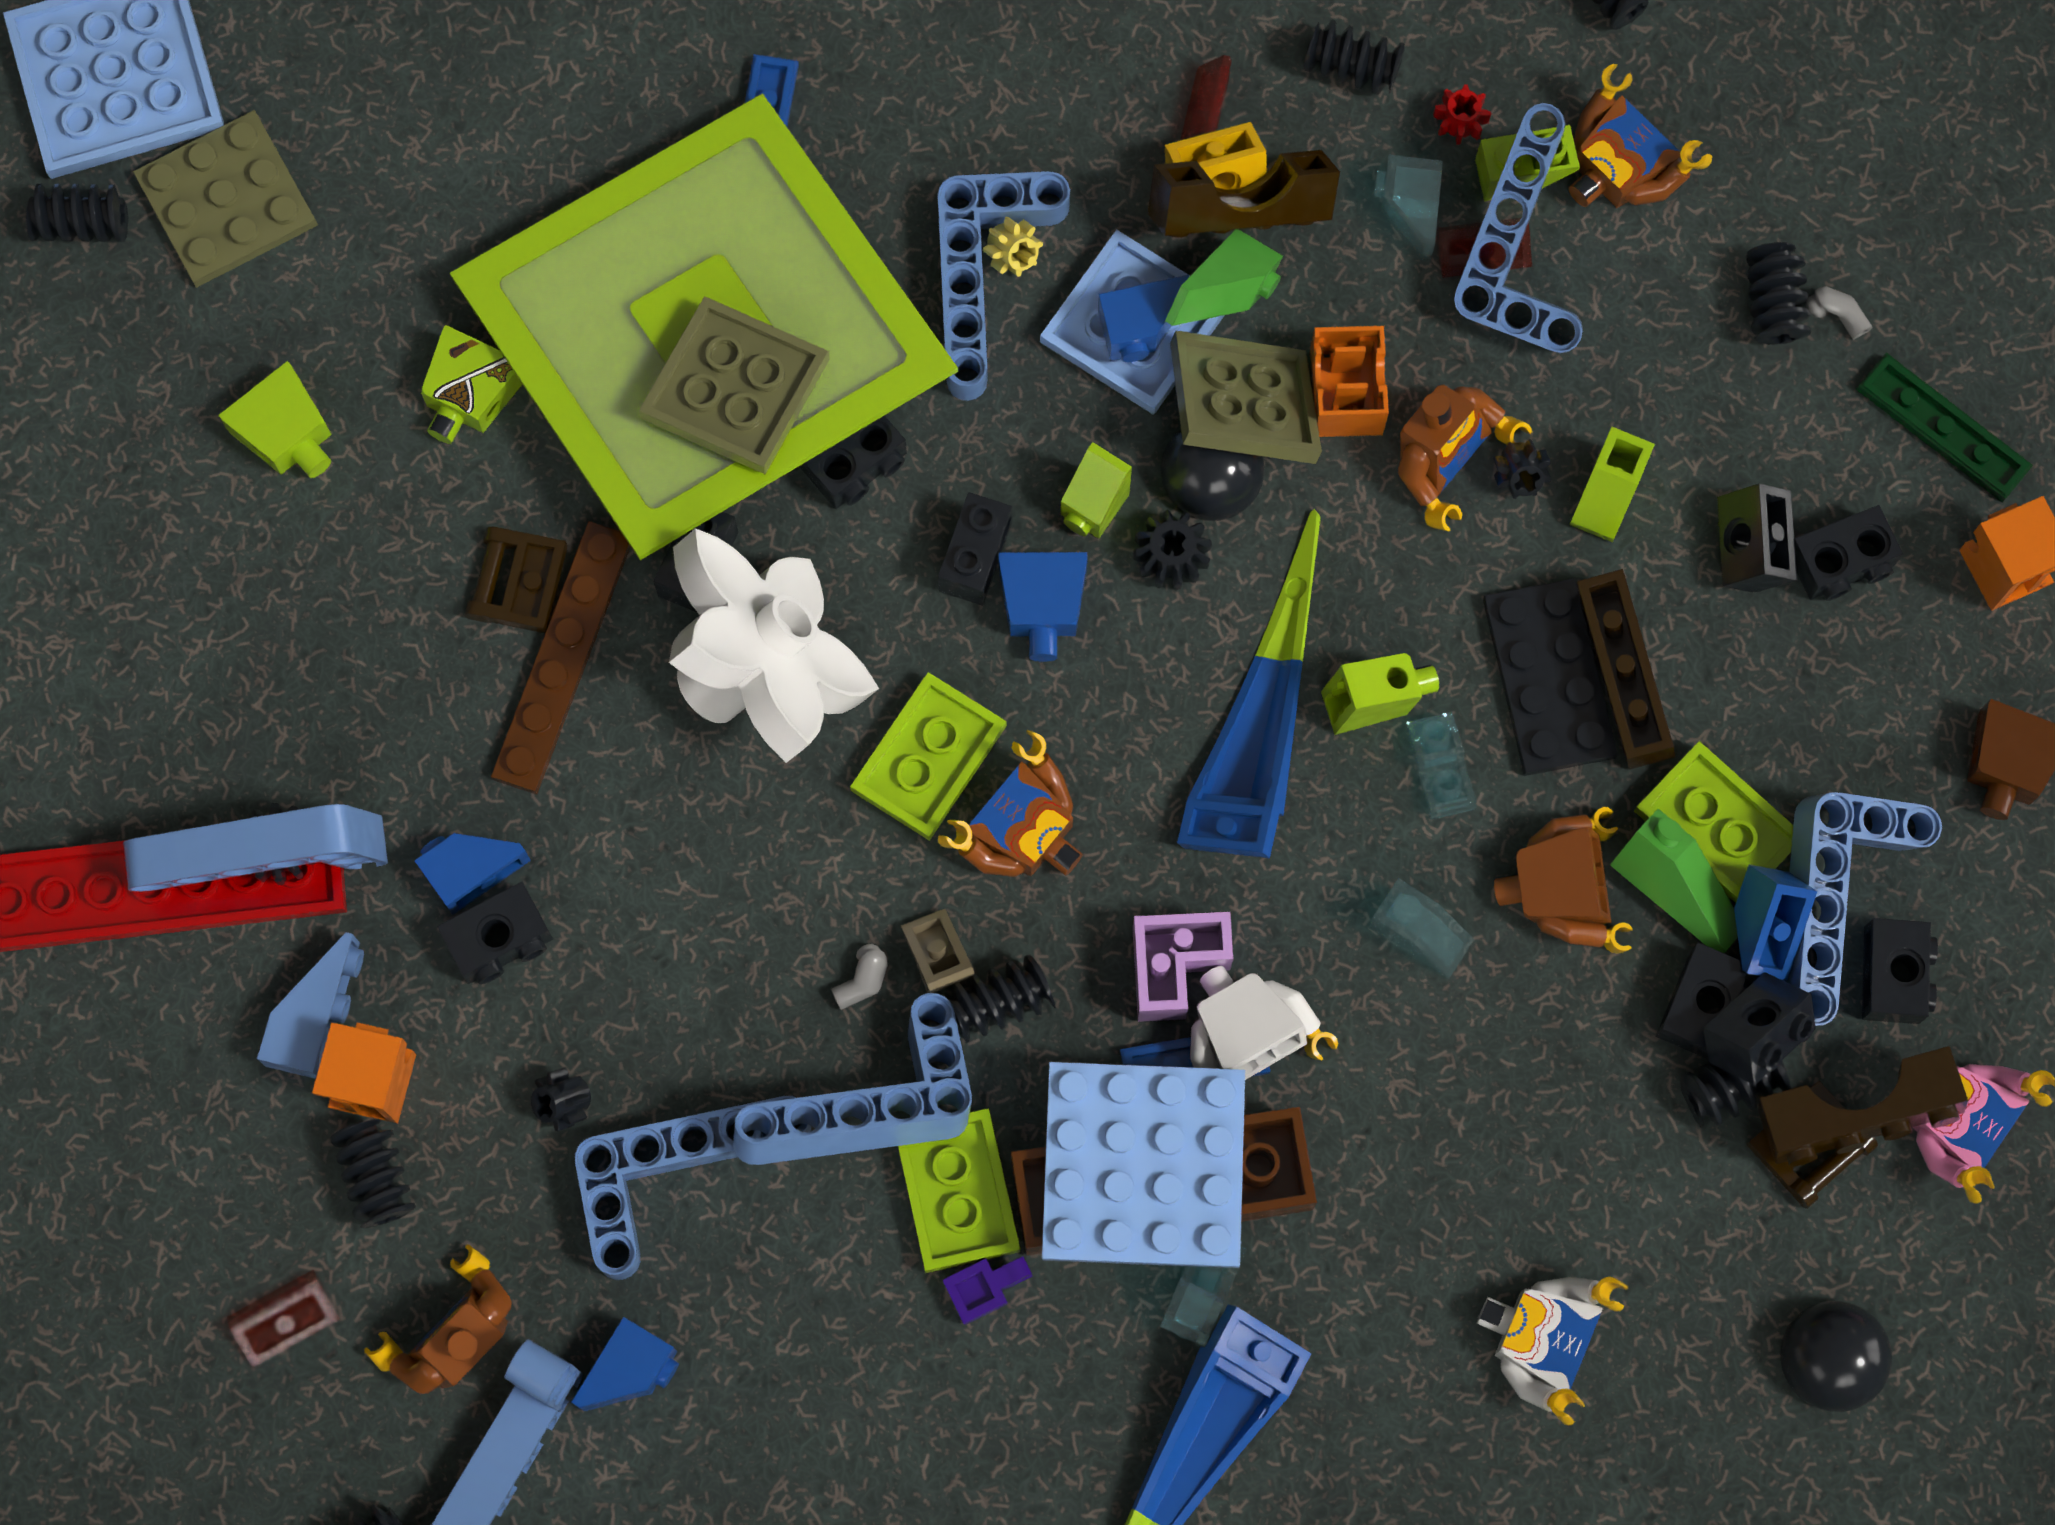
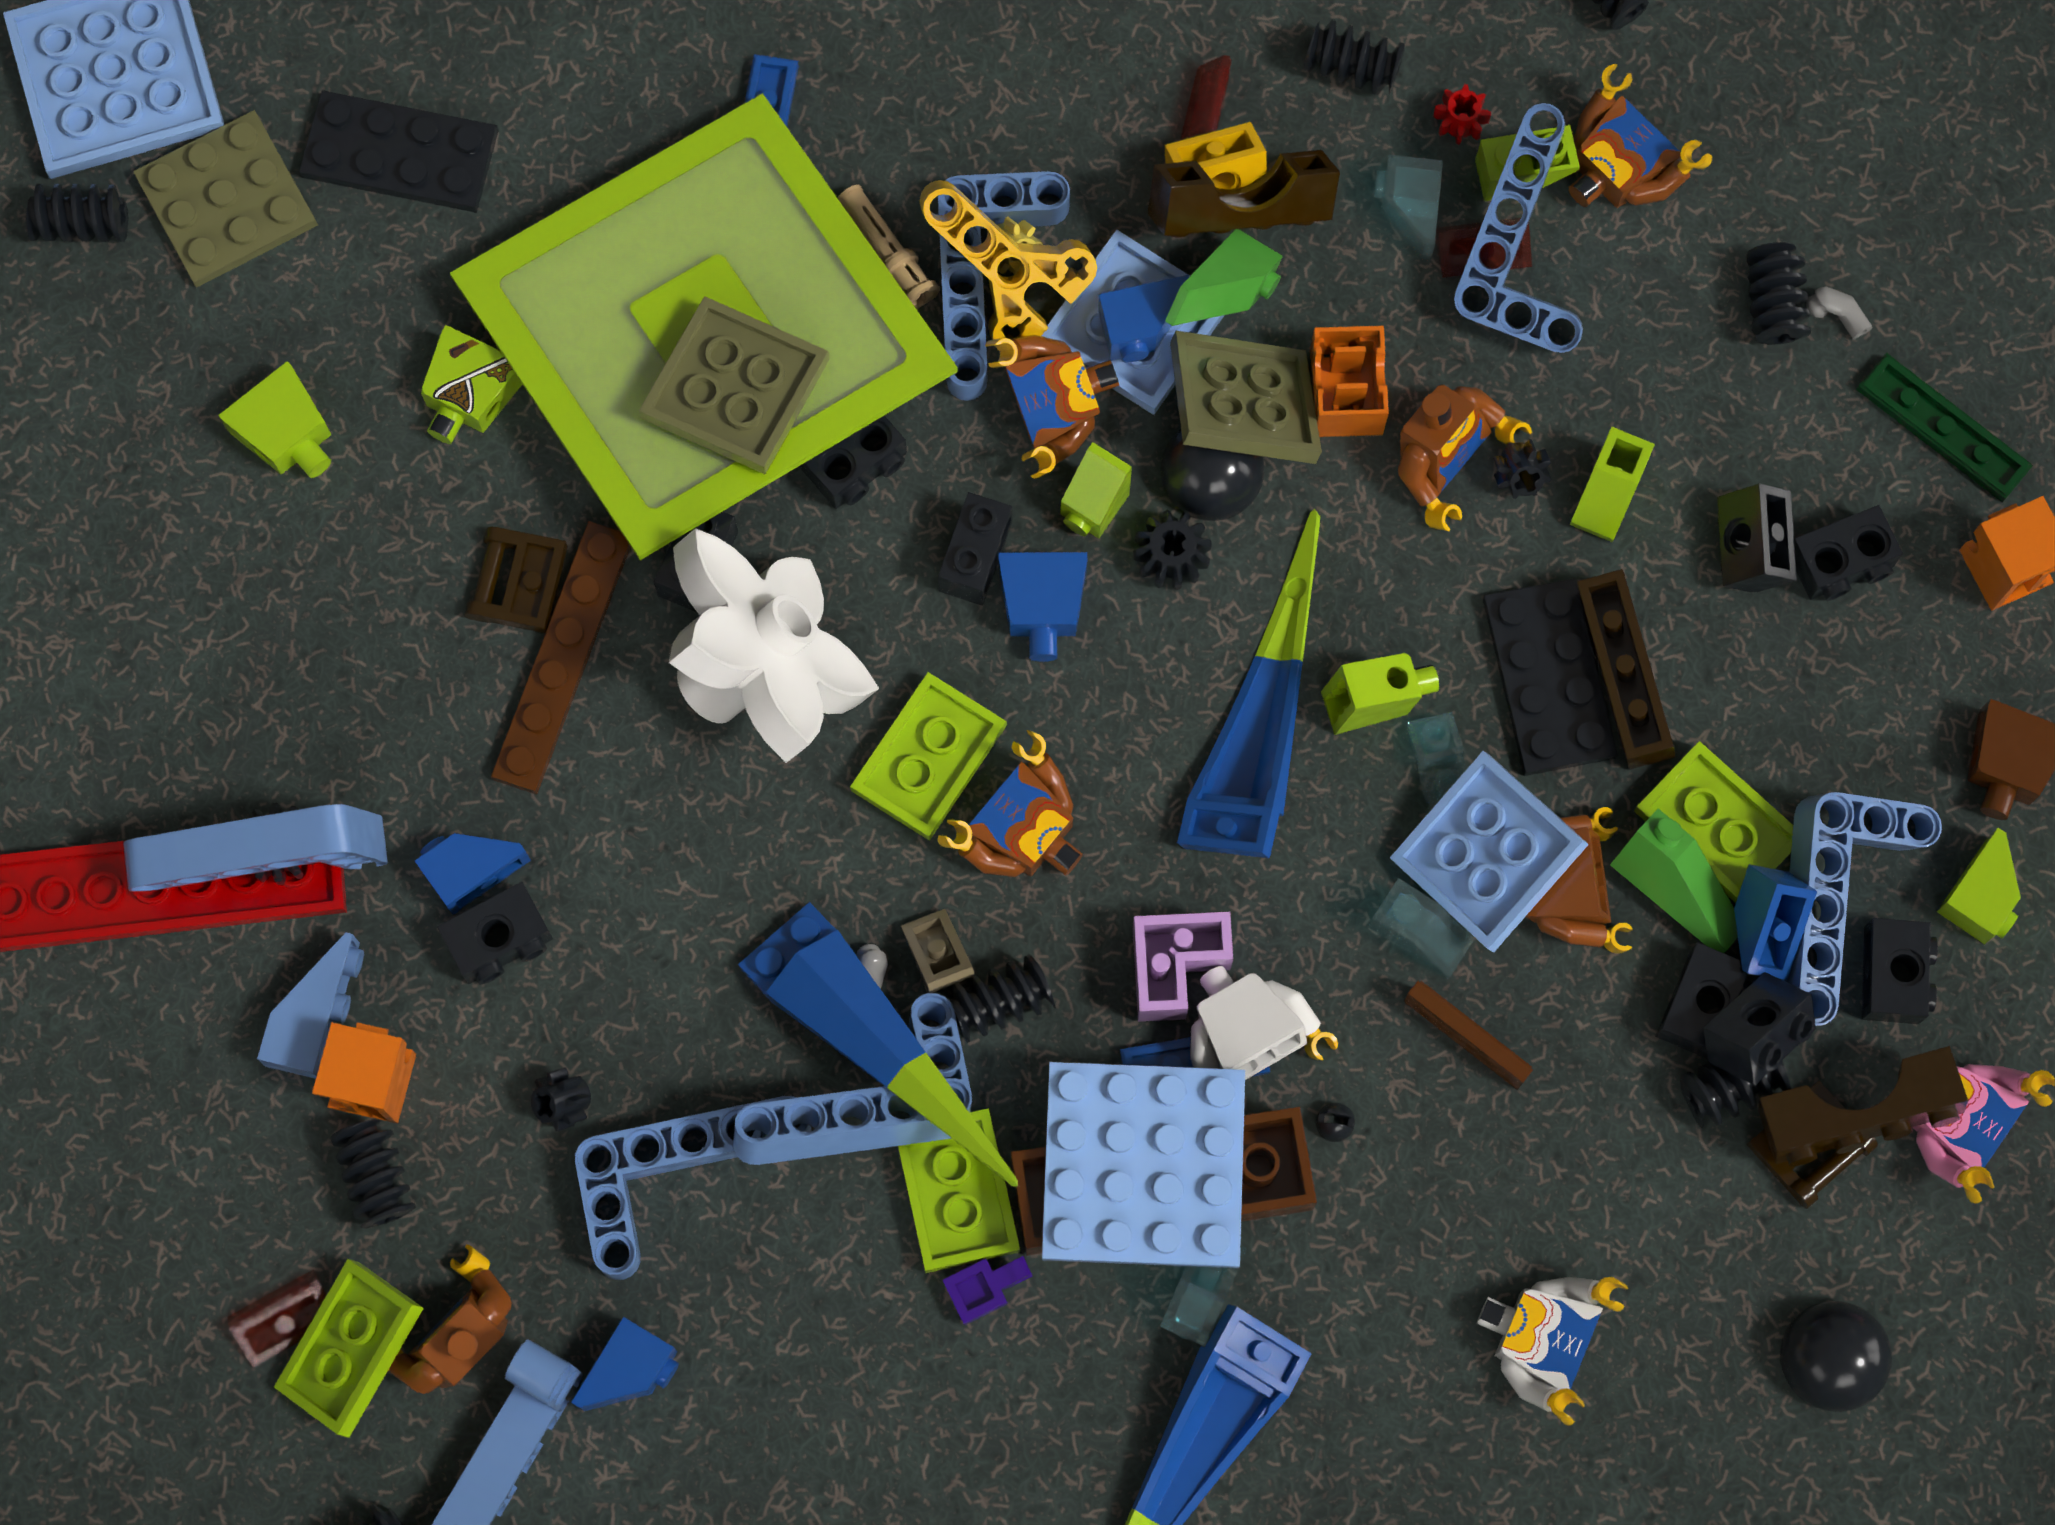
(348, 1348): none -> lime plate
(399, 151): none -> black plate
(826, 988): none -> blue plate
(899, 261): none -> tan pin
(1038, 262): none -> yellow beam
(1053, 394): none -> torso
(1333, 1130): none -> black hinge
(1468, 1034): none -> reddish brown tile
(1488, 851): none -> light blue plate
(1985, 892): none -> lime slope

